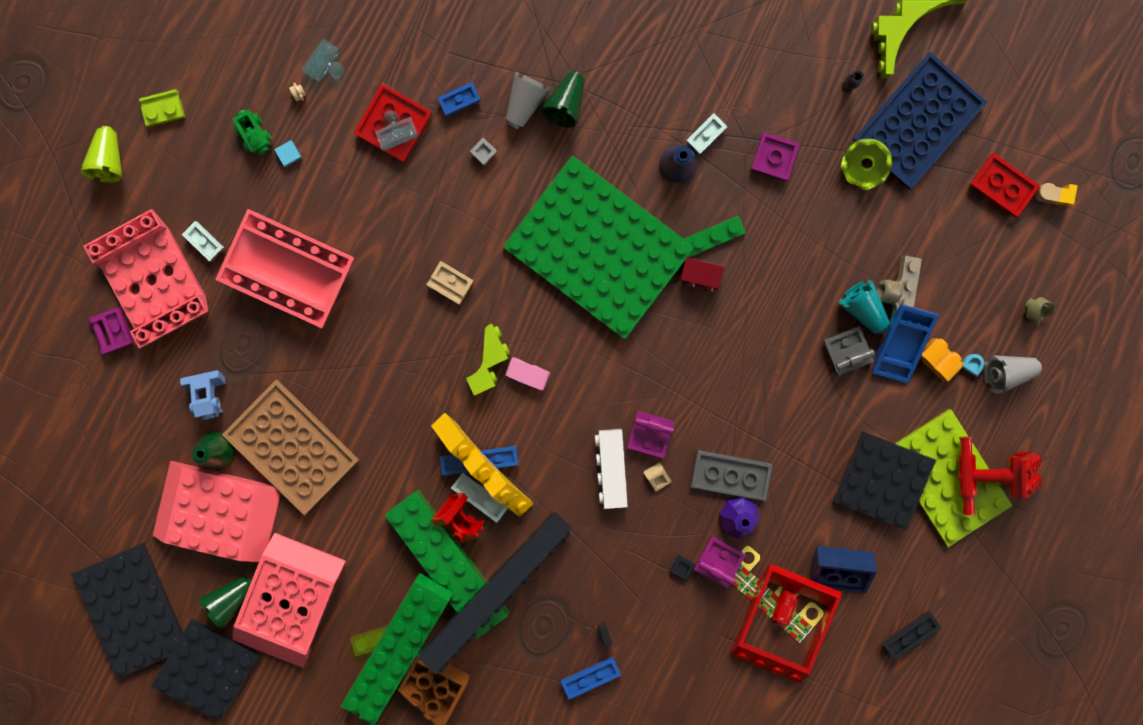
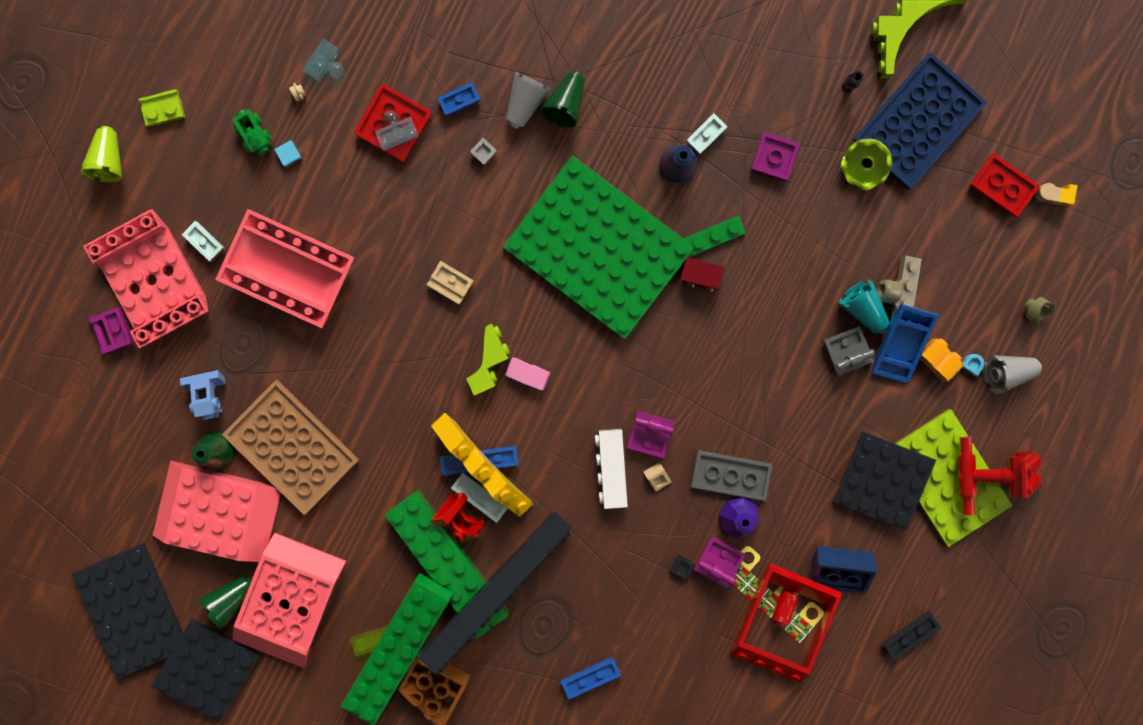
(604, 634): black tile -> none

